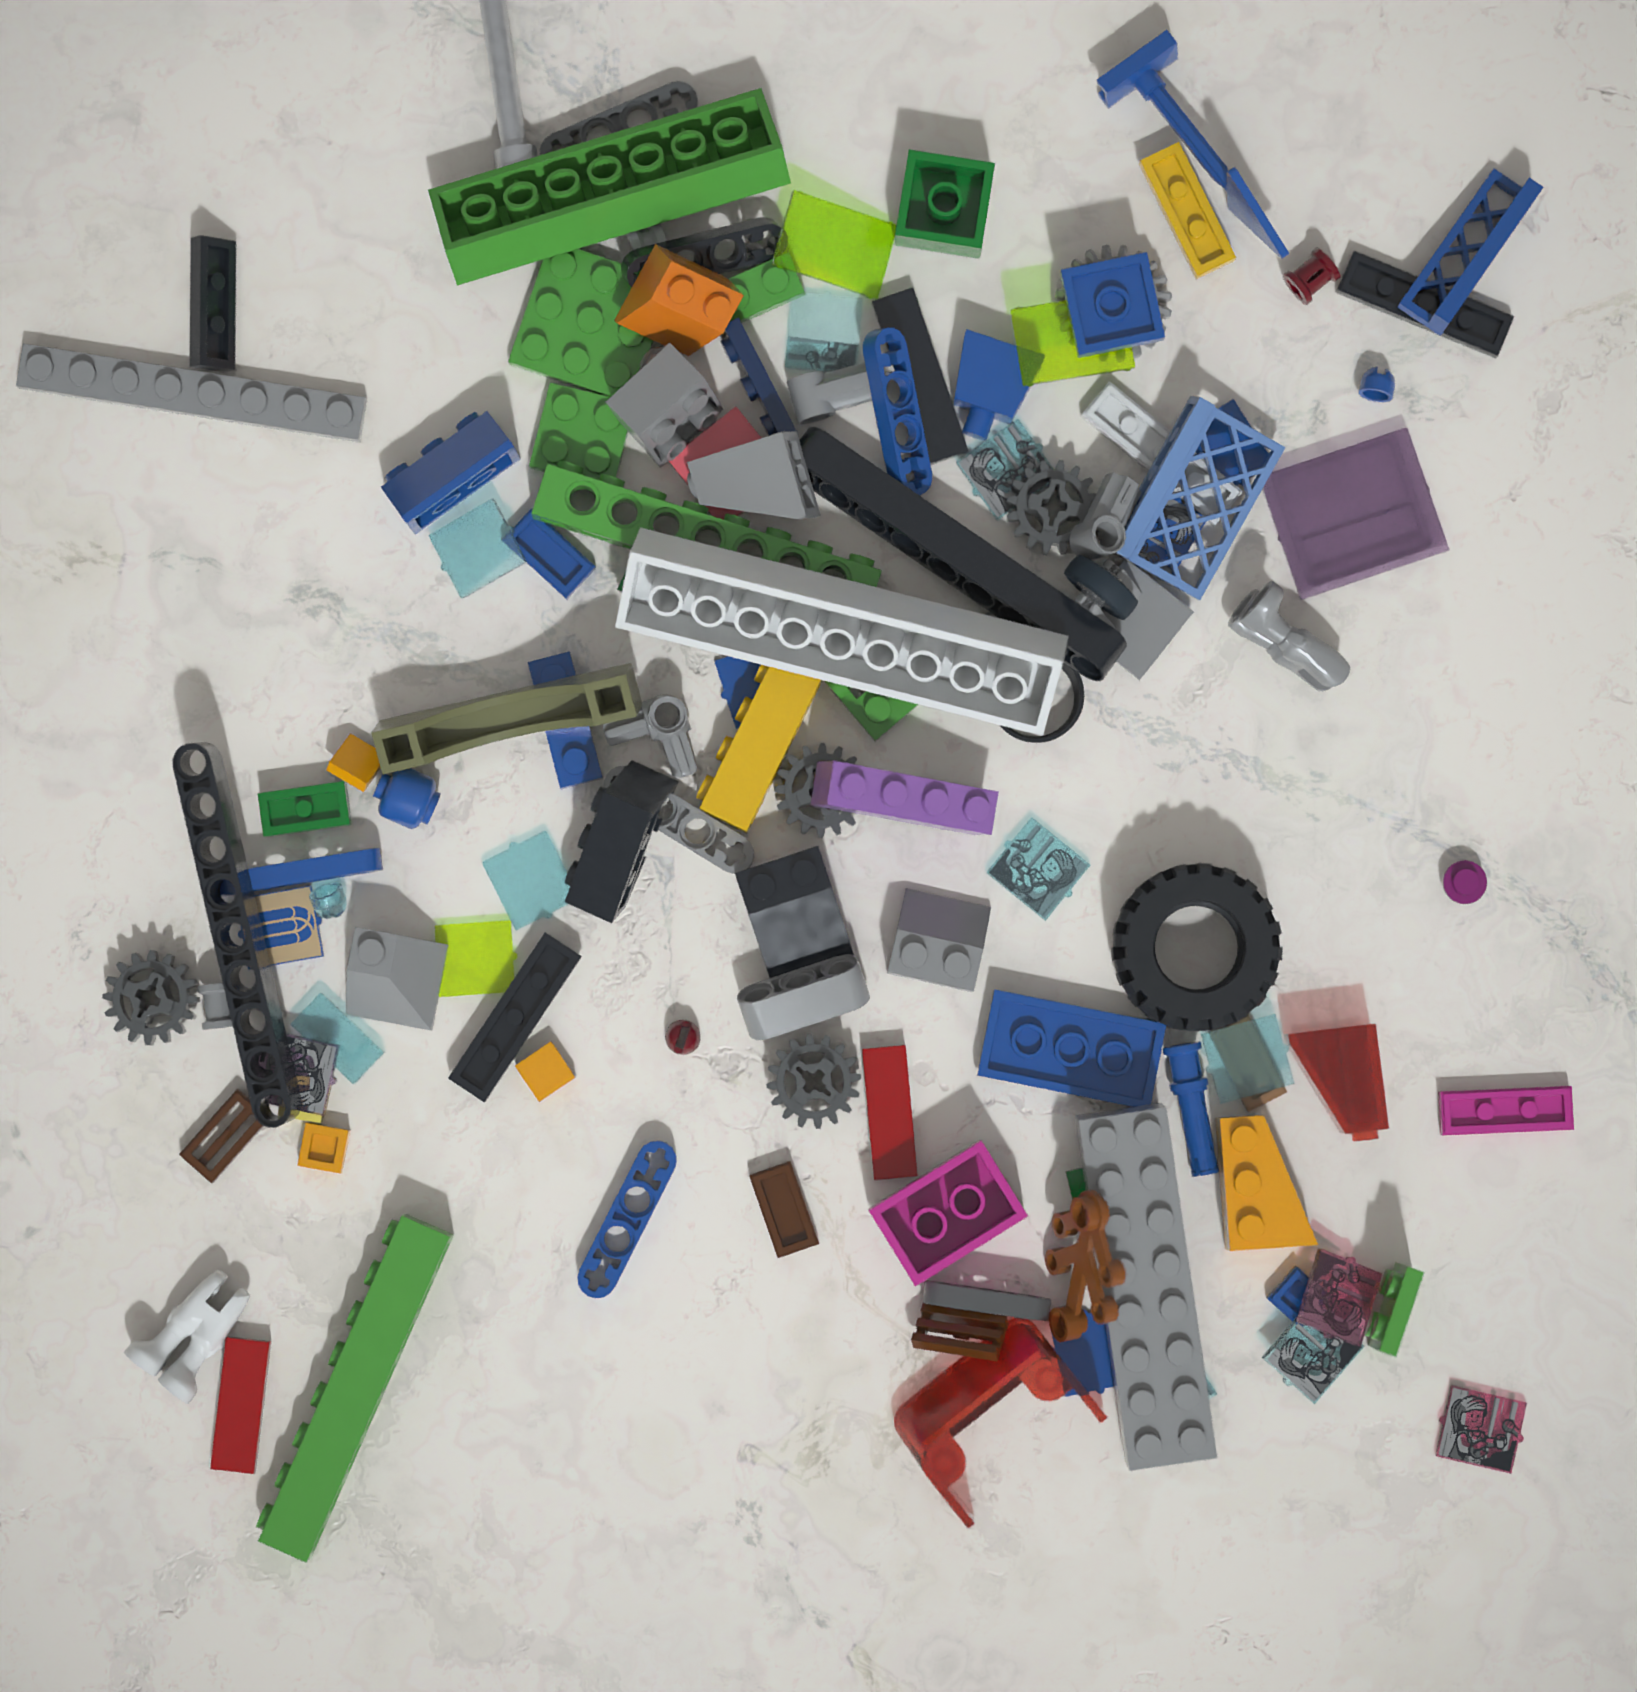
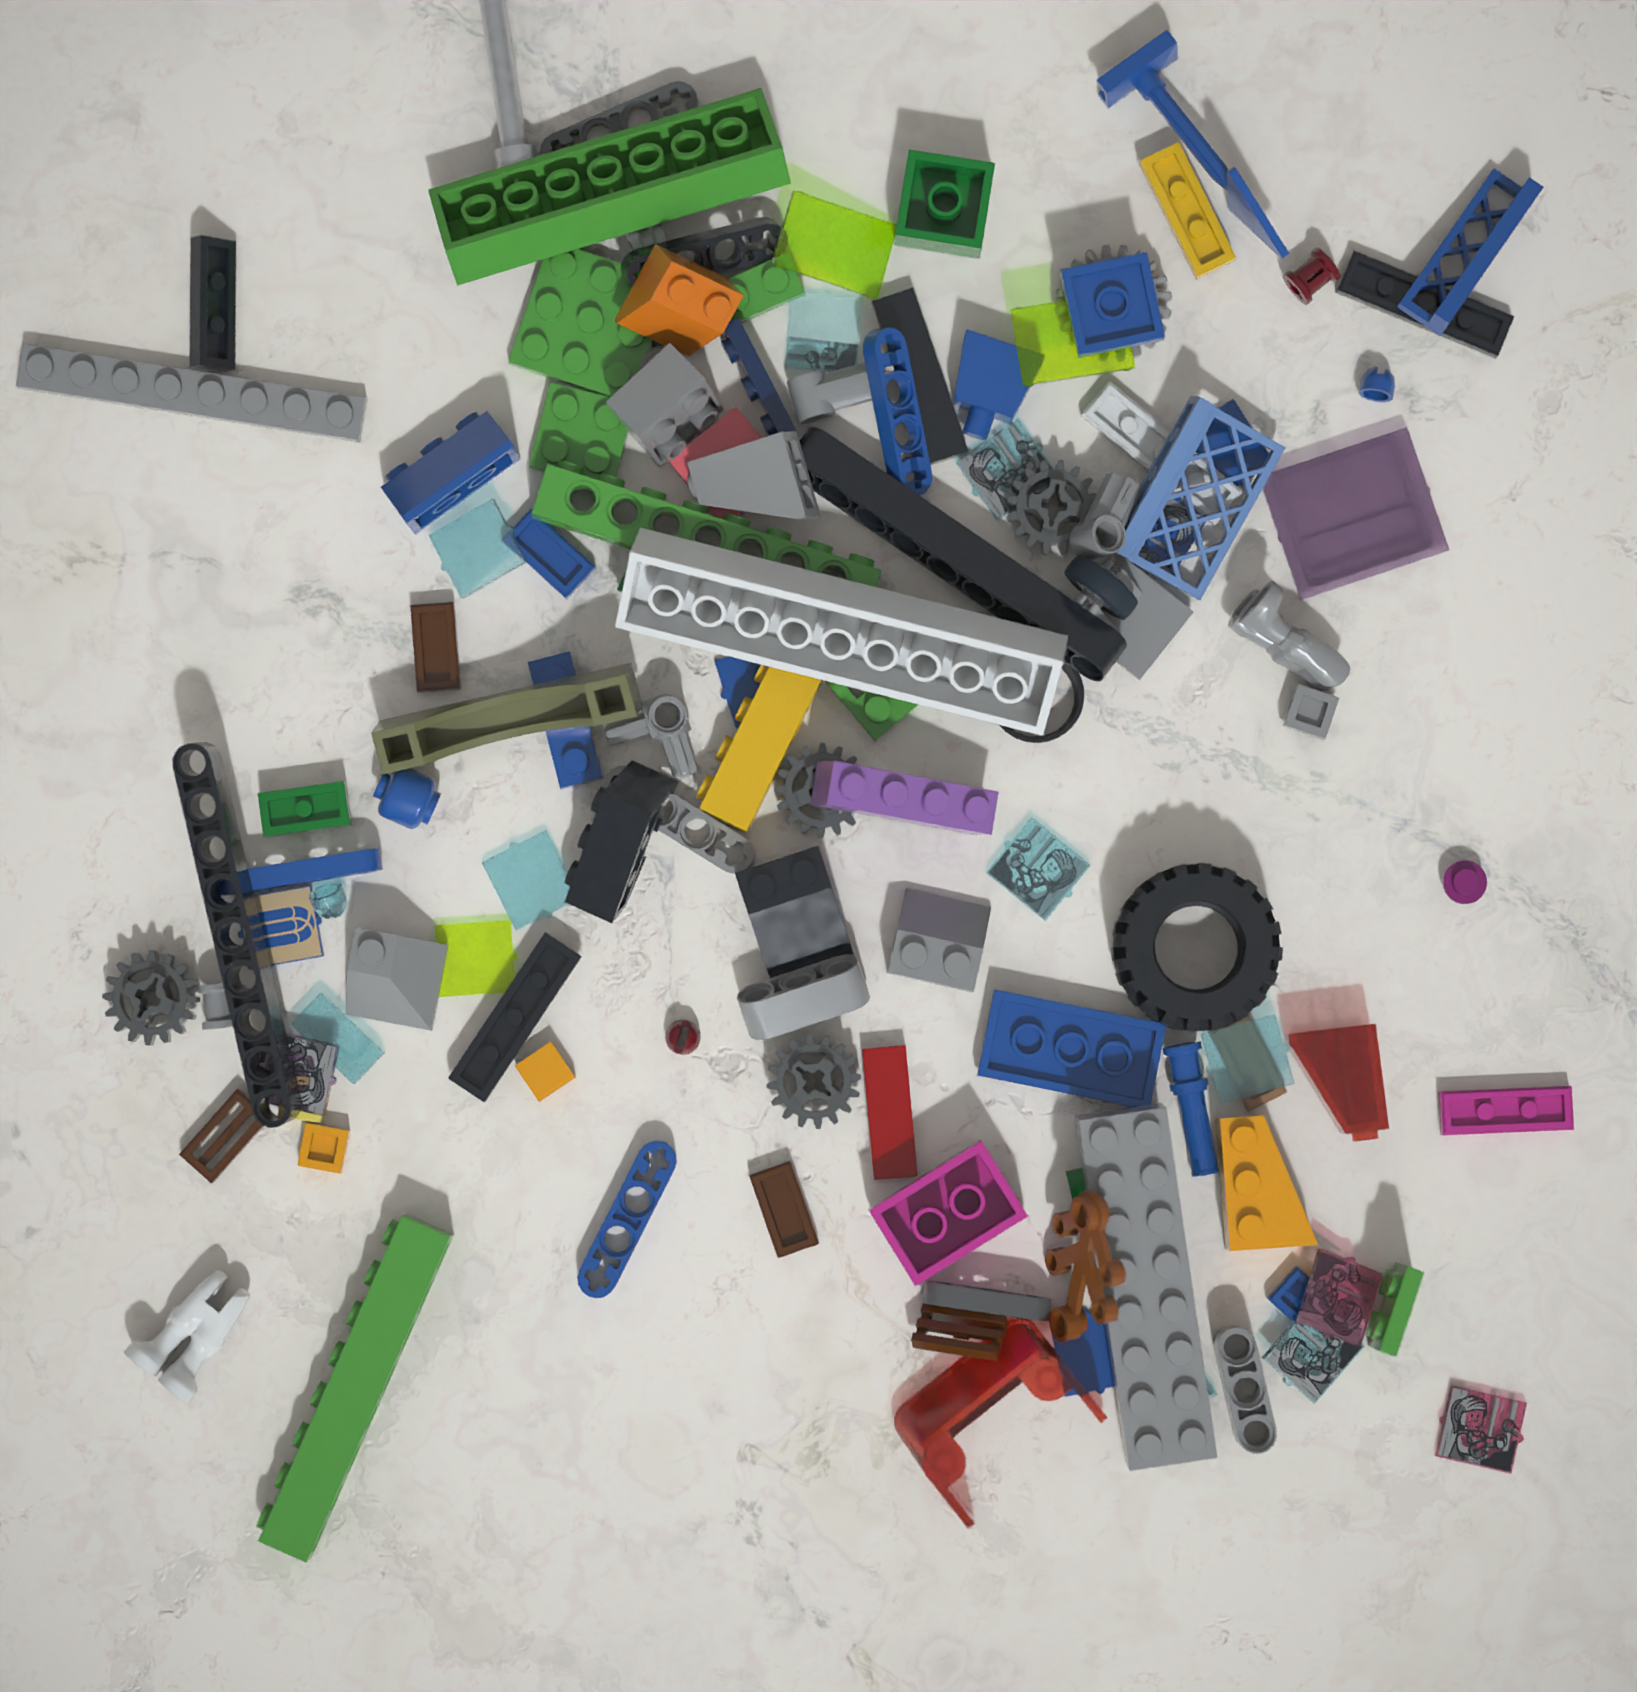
(240, 1405): red tile -> none
(355, 763): light orange tile -> none
(435, 647): none -> reddish brown tile
(1254, 1409): none -> light grey beam
(1310, 711): none -> light grey plate

